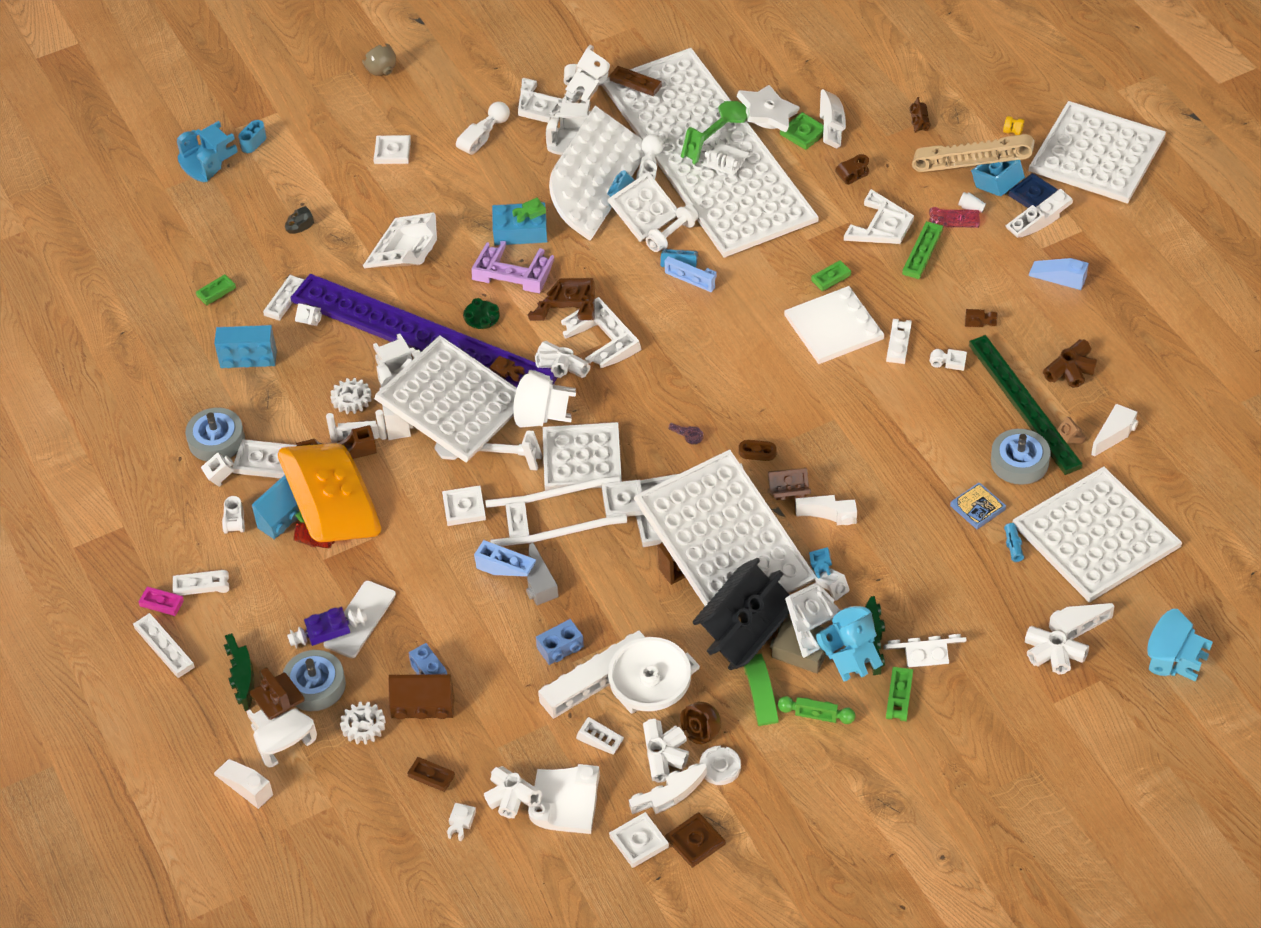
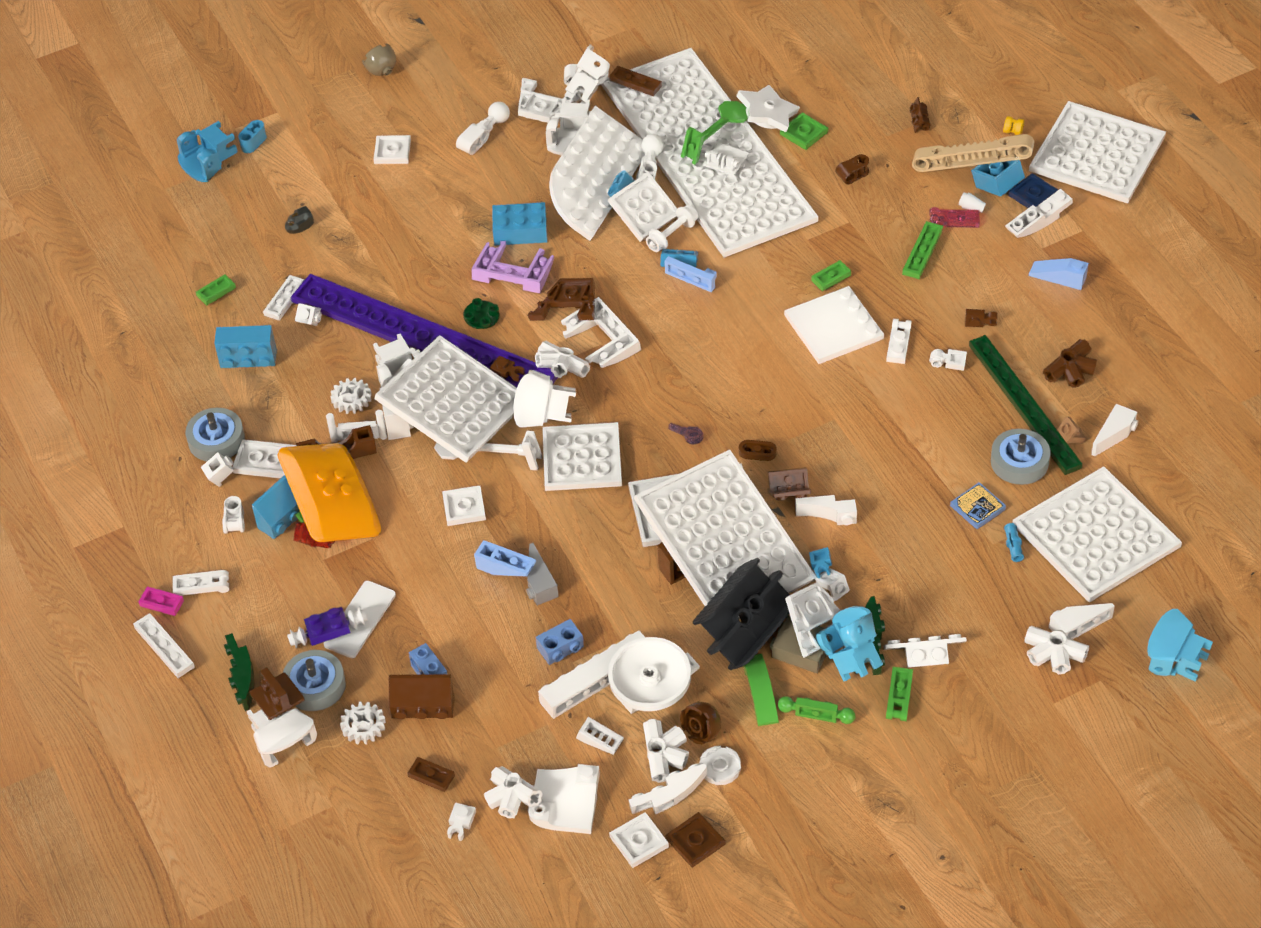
(245, 782): white slope -> none
(405, 242): white slope -> none
(529, 209): bright green plate -> none
(617, 499): white plate -> none
(834, 118): white slope -> none
(888, 224): white wing -> none

